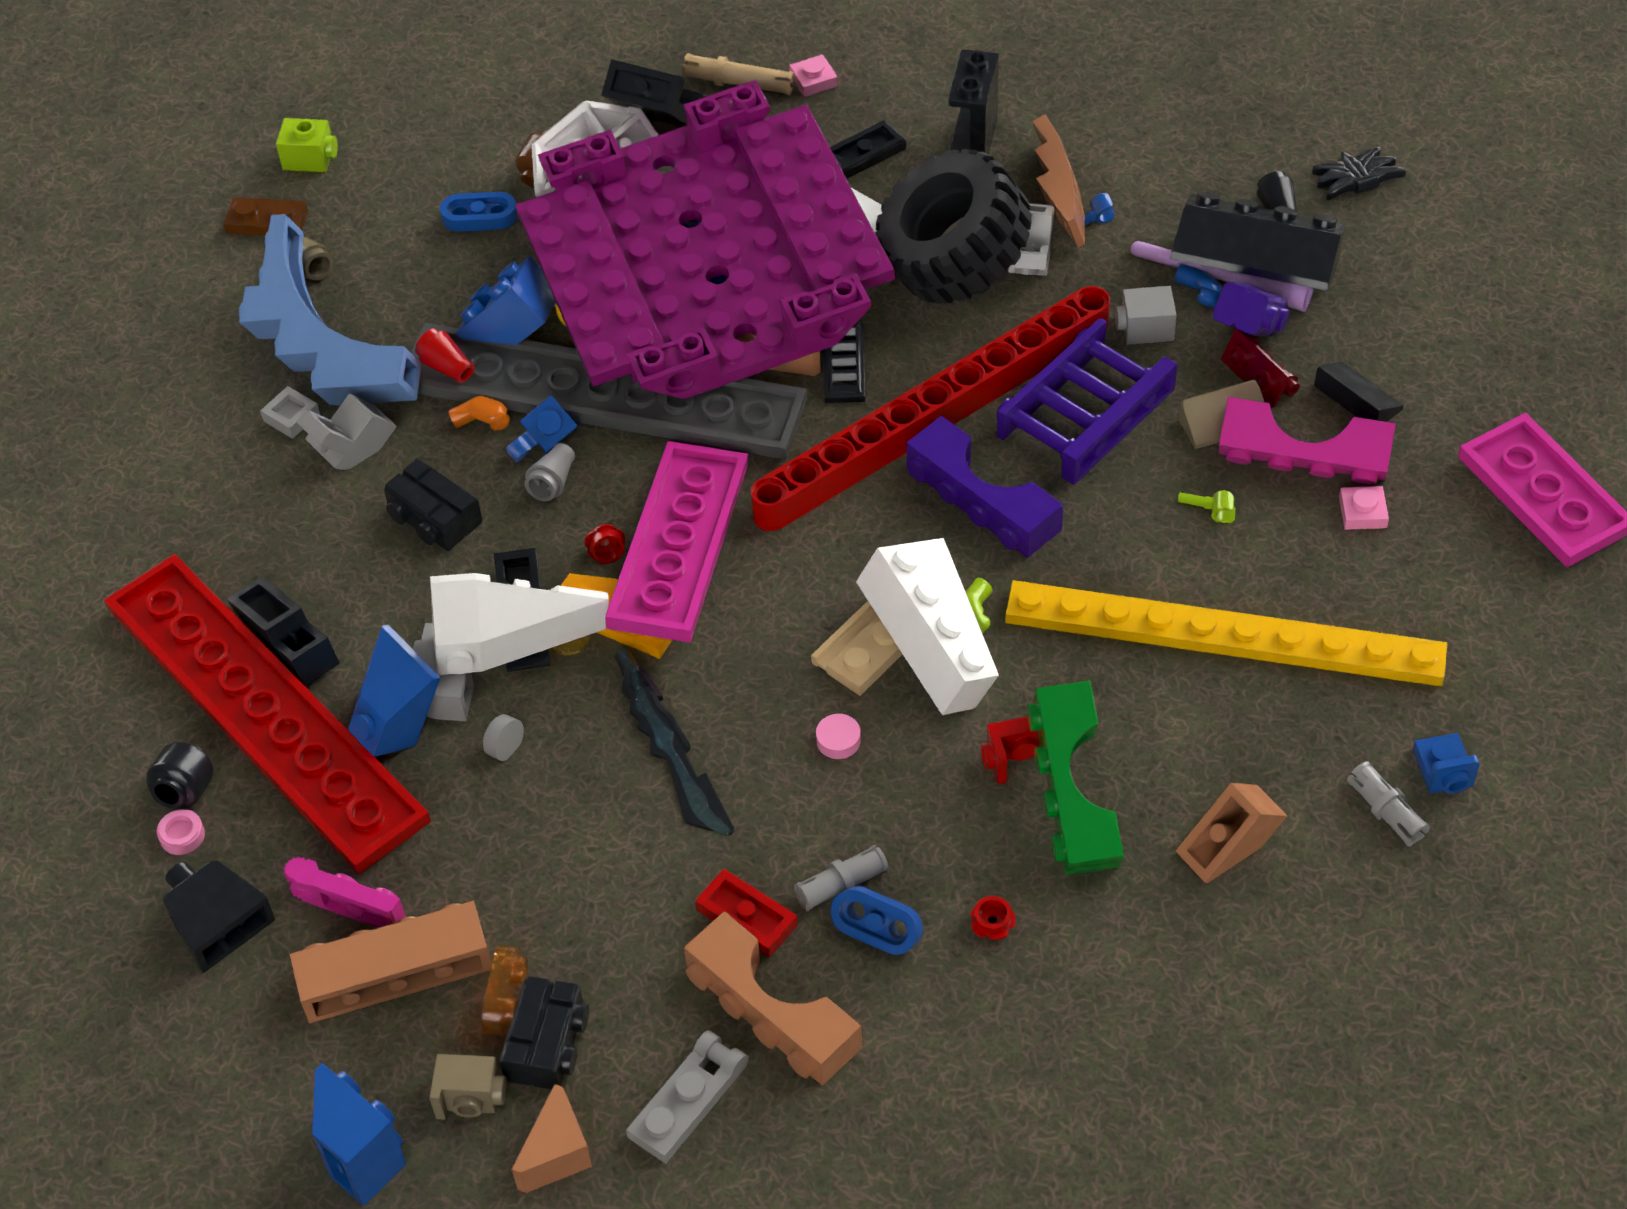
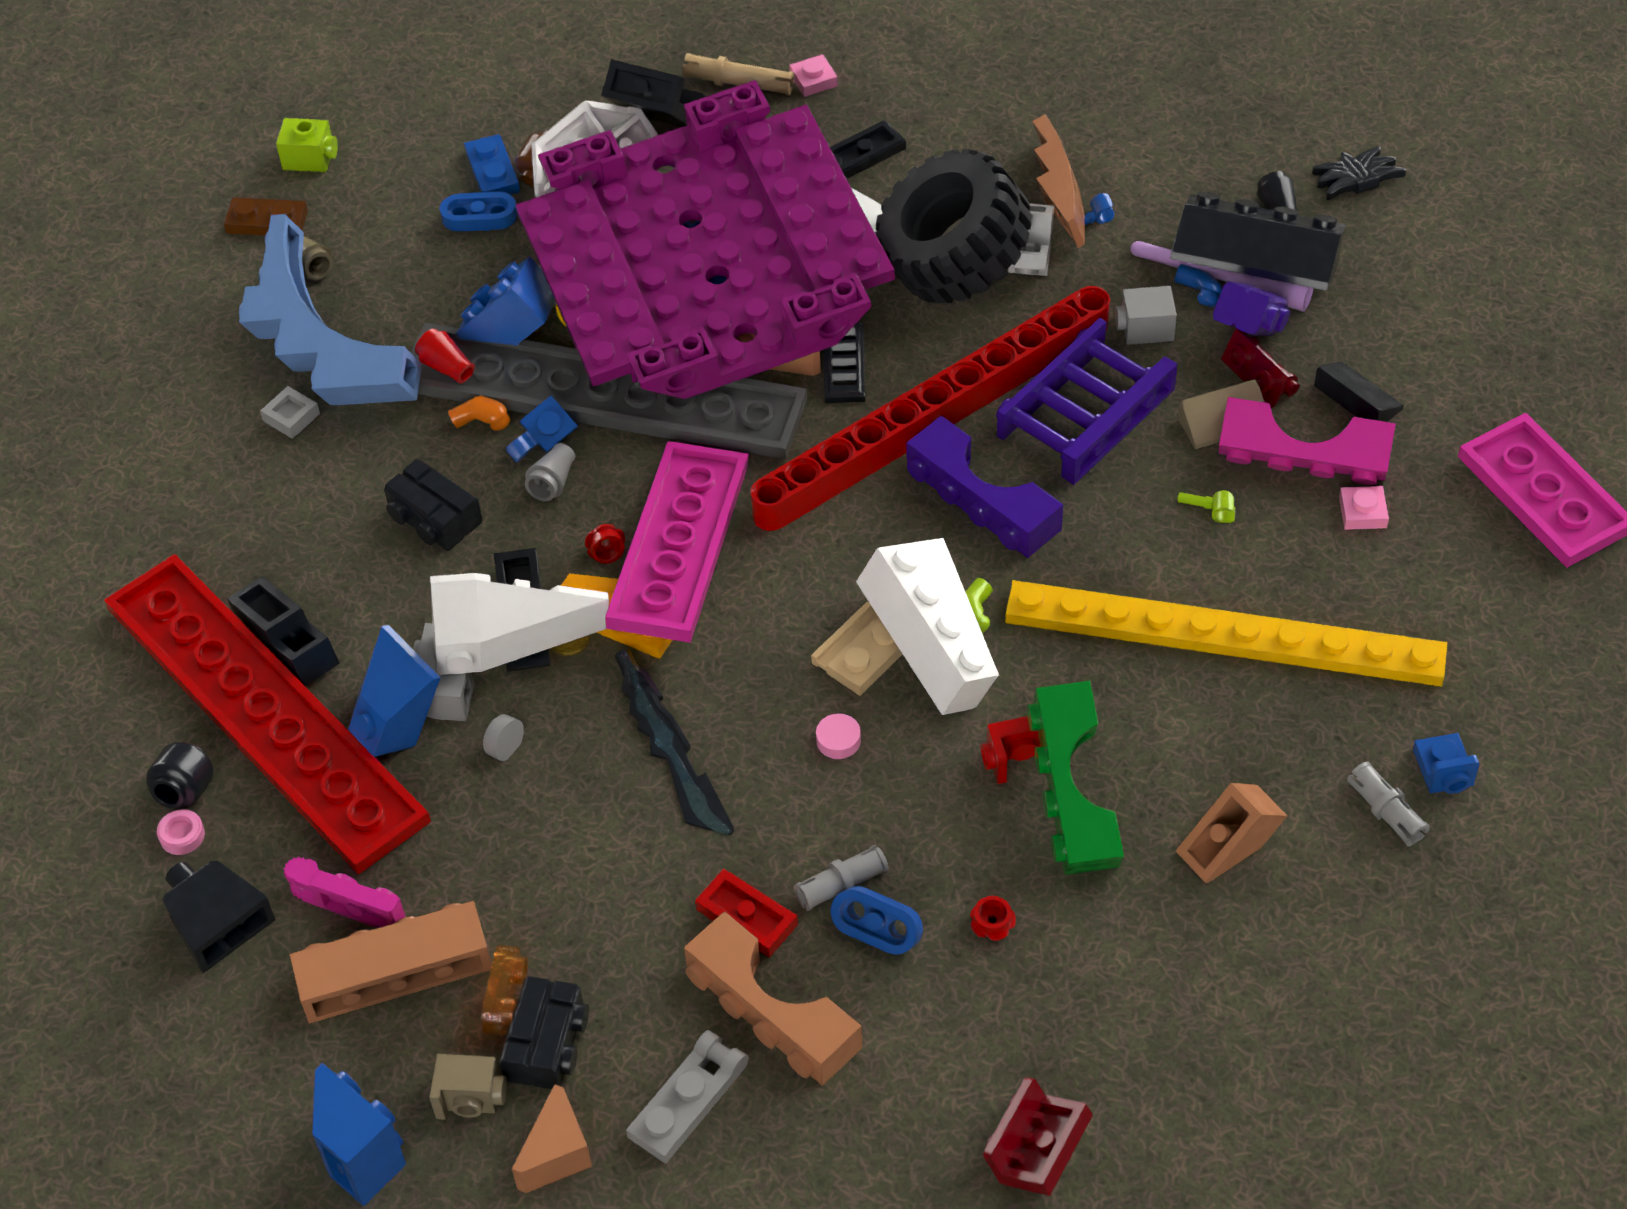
(350, 435): light grey brick -> none
(491, 165): none -> blue plate
(976, 95): black panel -> none
(1035, 1139): none -> dark red bracket

